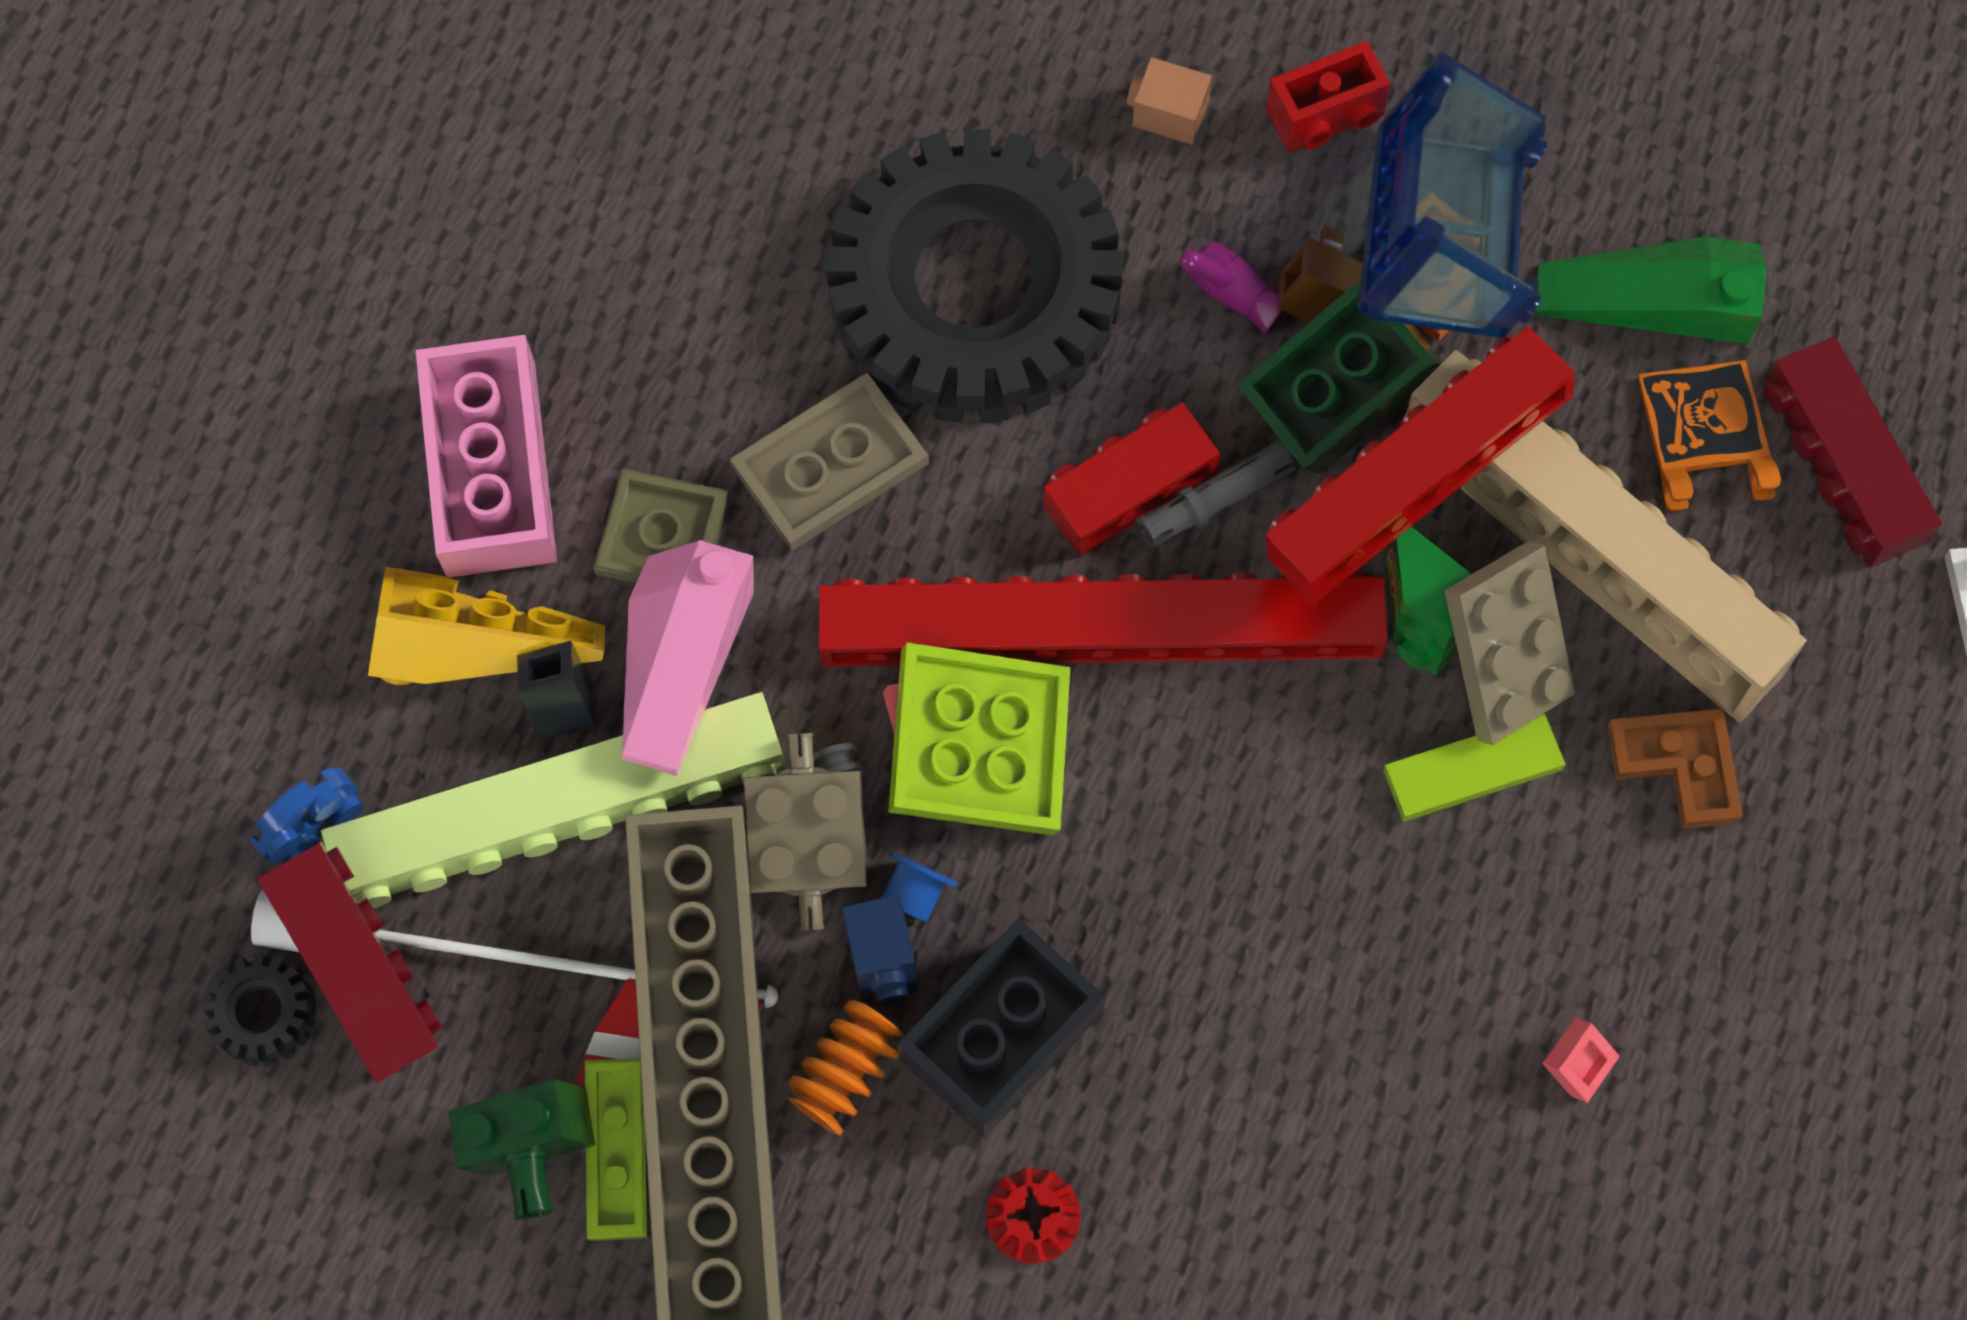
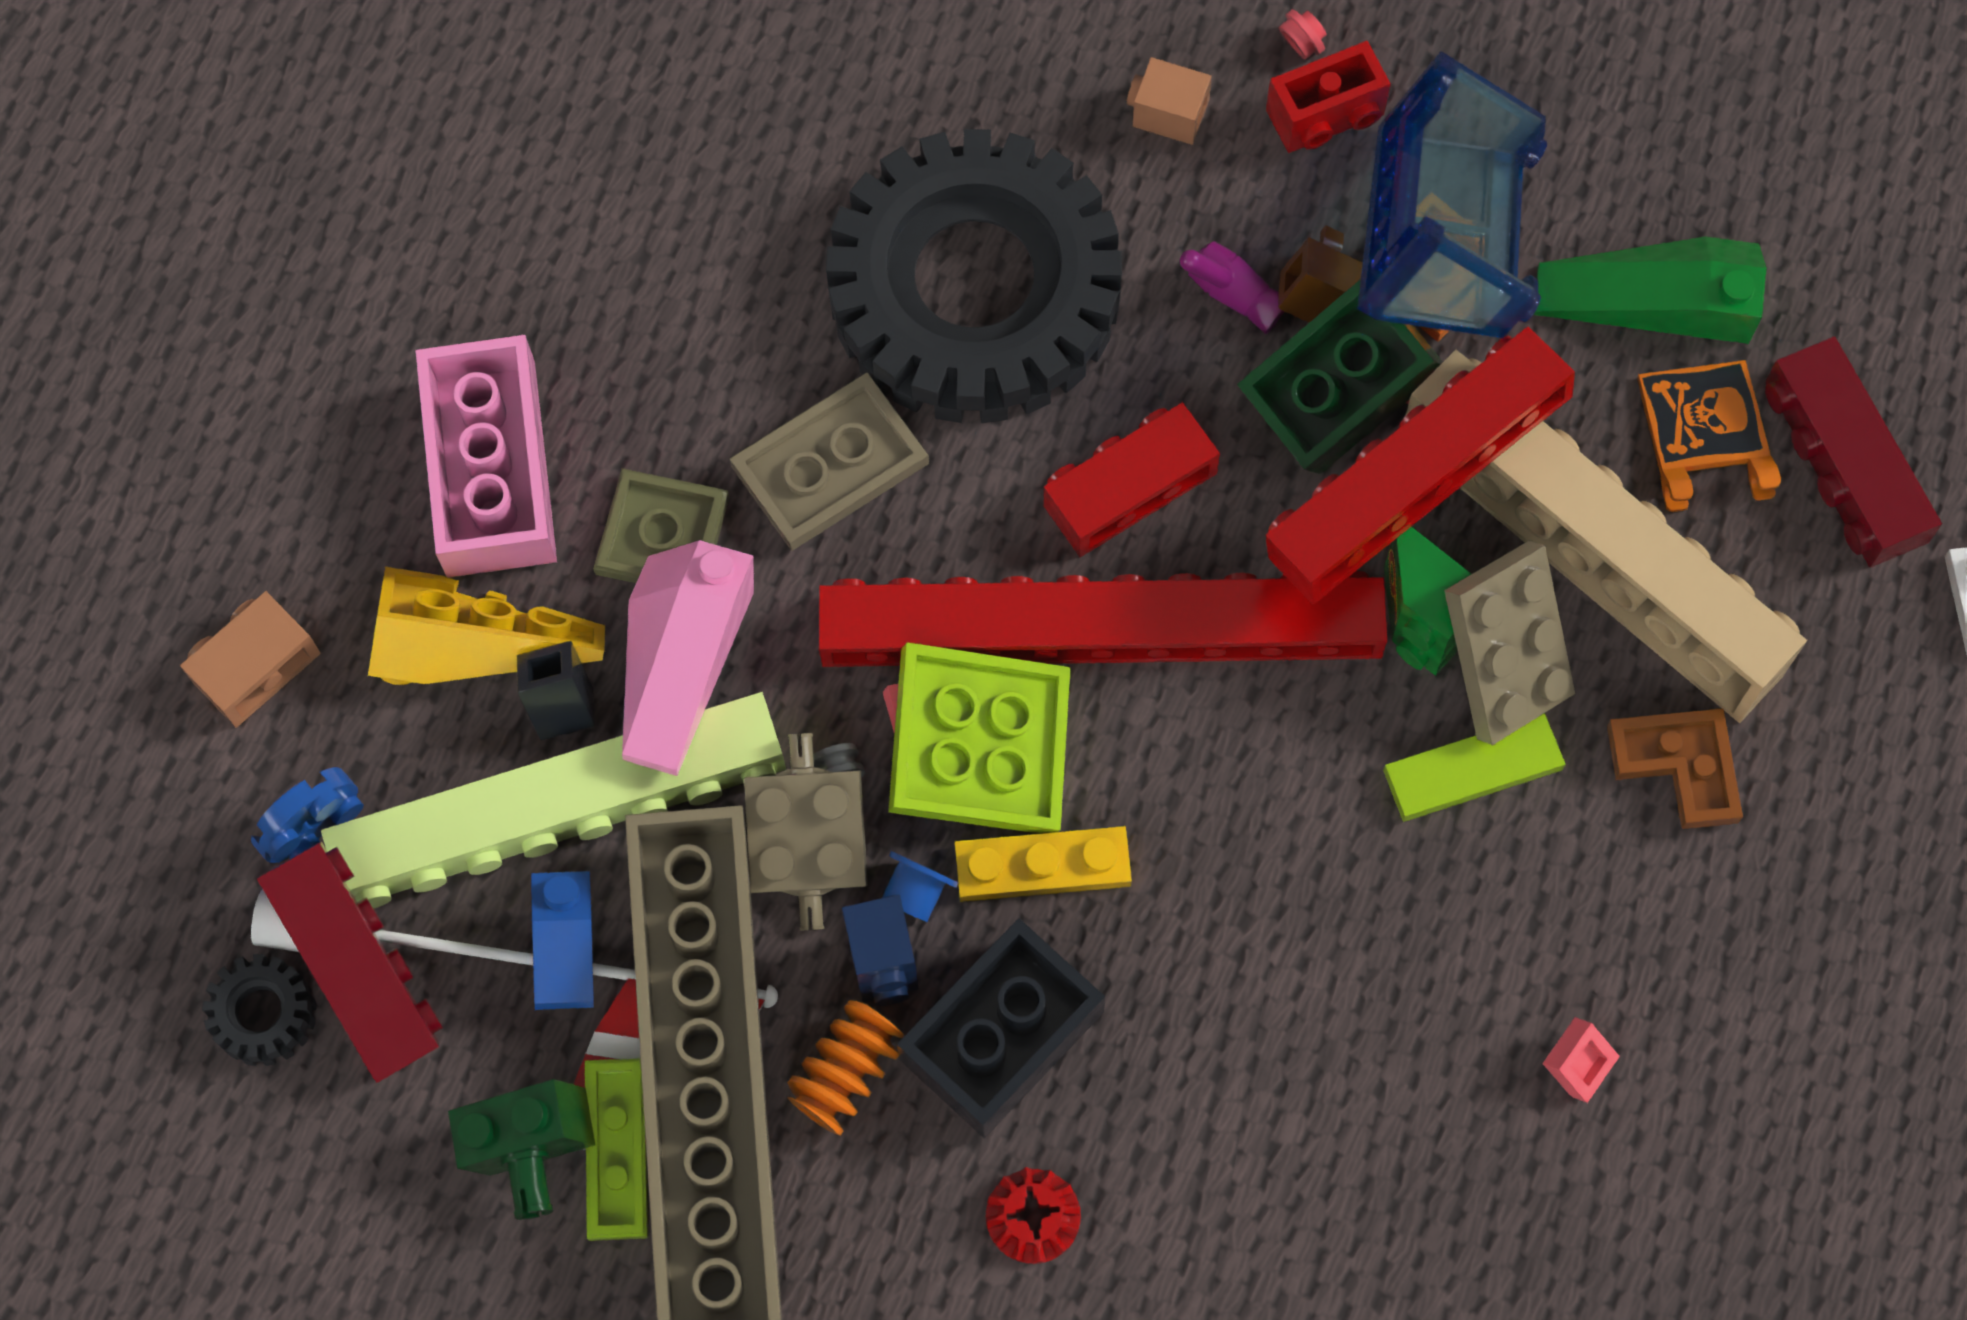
(249, 658): none -> nougat brick
(562, 940): none -> blue slope
(1043, 863): none -> yellow plate
(1196, 505): dark grey pin -> none
(1303, 33): none -> coral plate

